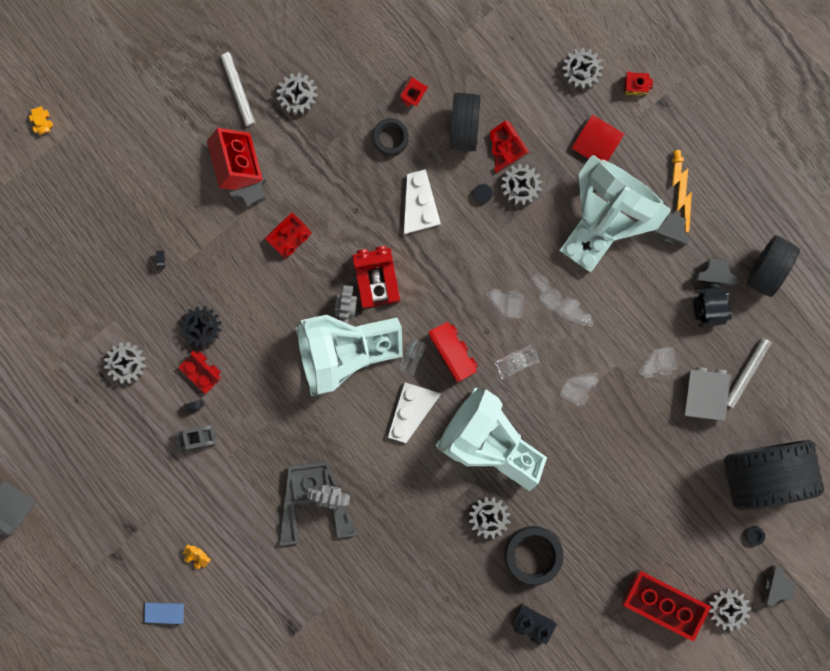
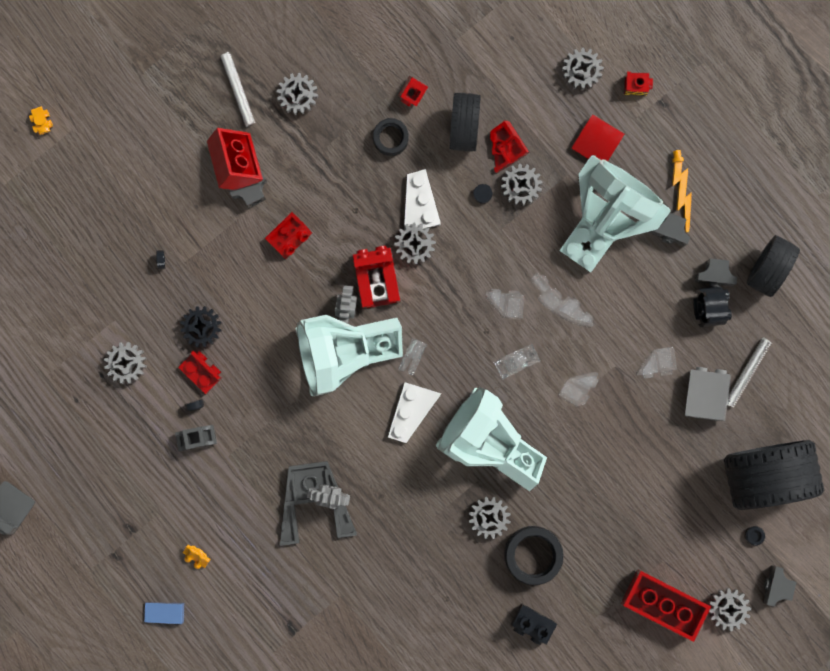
(424, 242): none -> light grey gear
(453, 351): slope -> none

